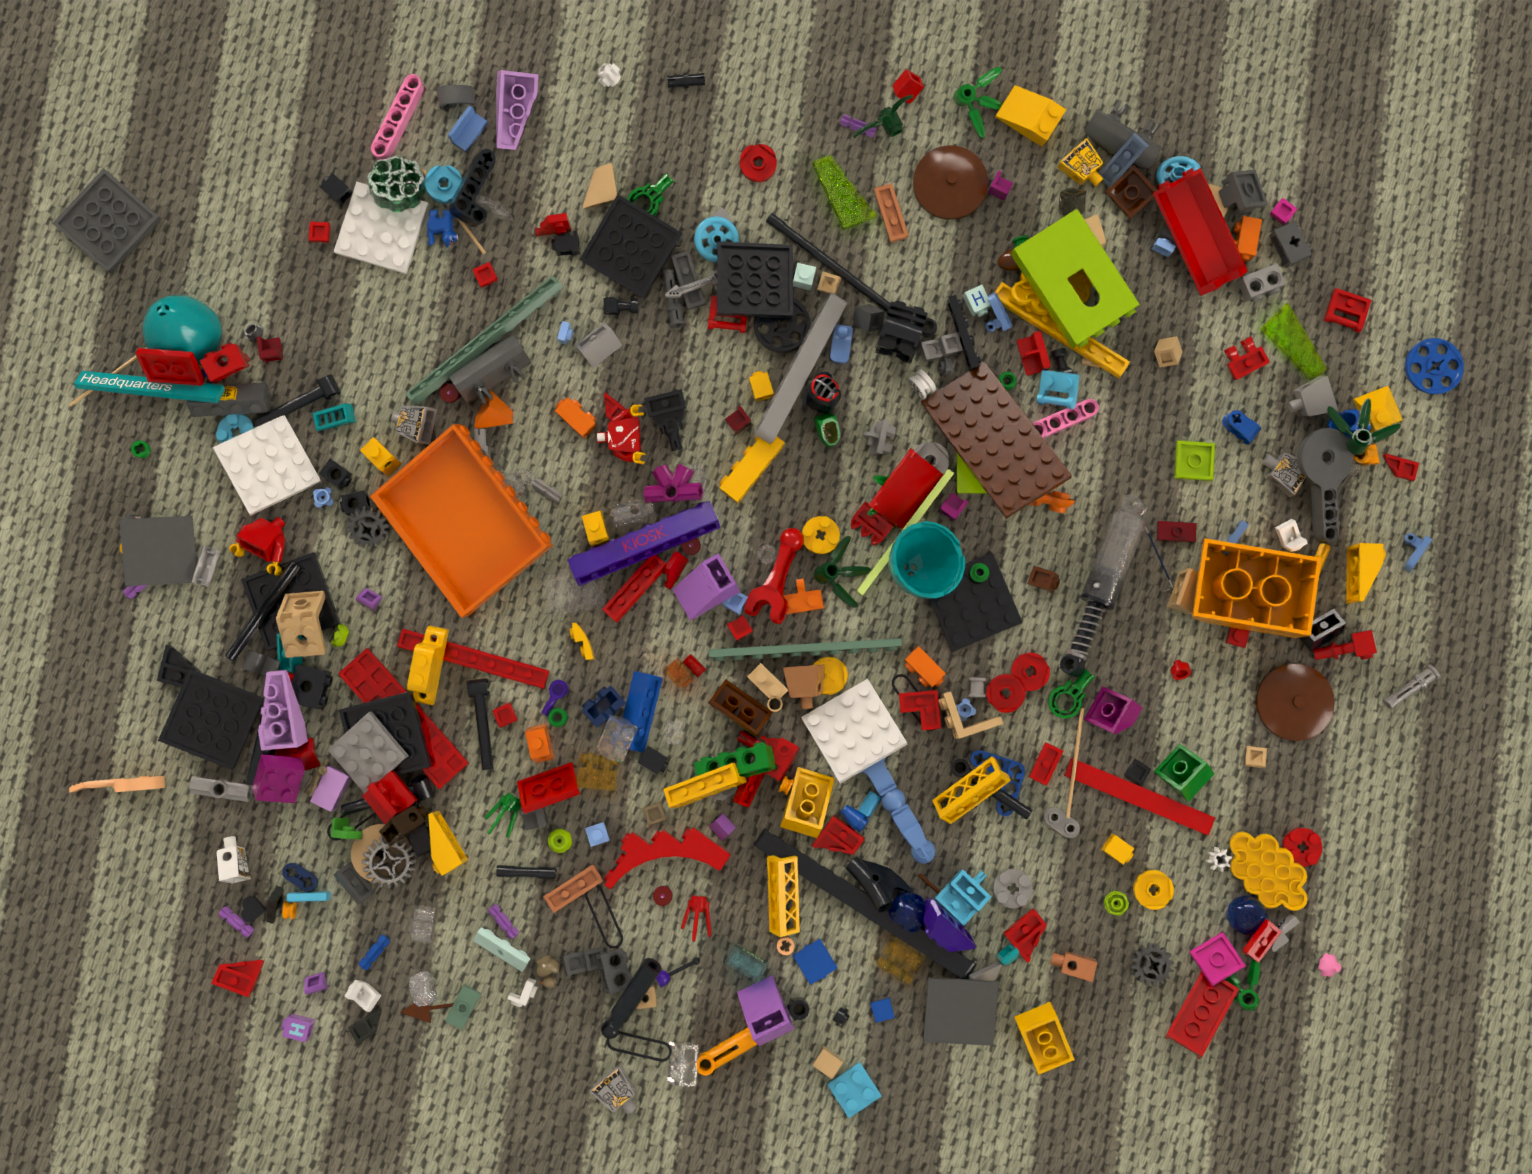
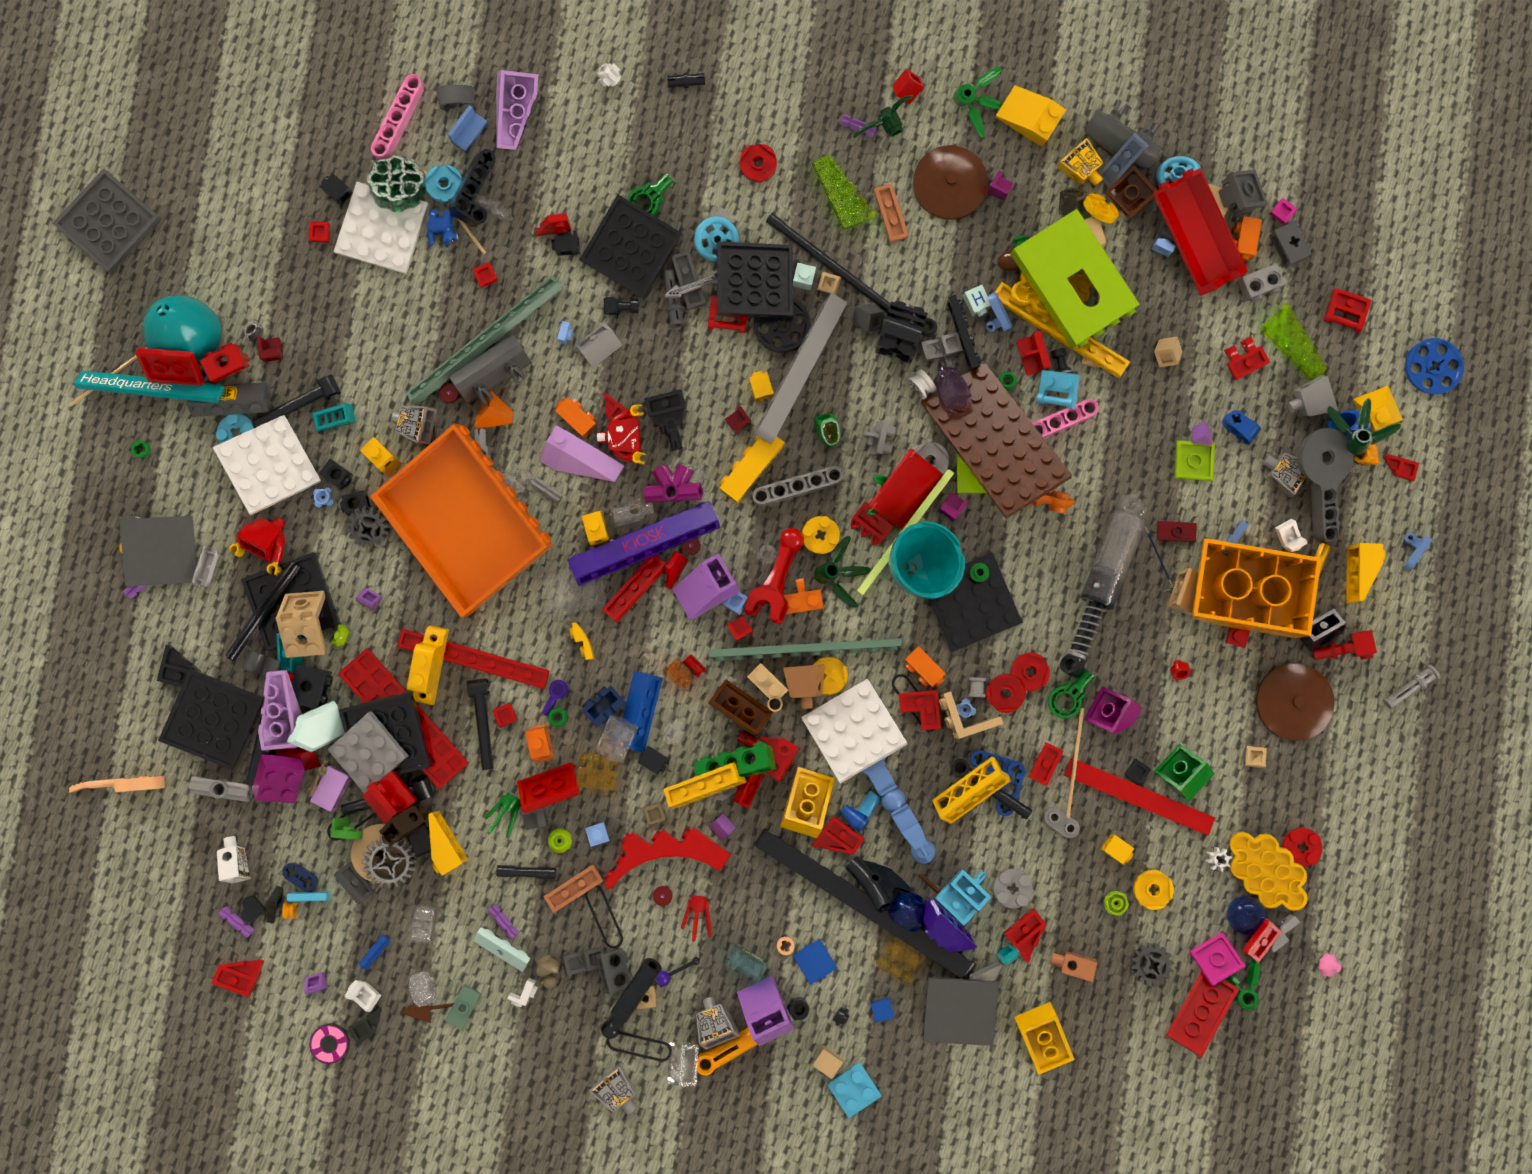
(297, 1027): medium lavender brick -> none
(317, 727): none -> light aqua tile
(329, 1043): none -> tile
(572, 455): none -> lavender wedge
(601, 188): tan slope -> none
(715, 1024): none -> light grey torso
(776, 895): yellow fence -> none
(786, 785): light orange bush -> none
(804, 479): none -> light grey beam
(821, 393): black piece -> none
(841, 344): medium blue piece -> none
(952, 387): none -> clear purple hinge
(1044, 579): reddish brown bracket -> none
(1101, 210): none -> yellow tile
(1202, 434): none -> medium lavender slope

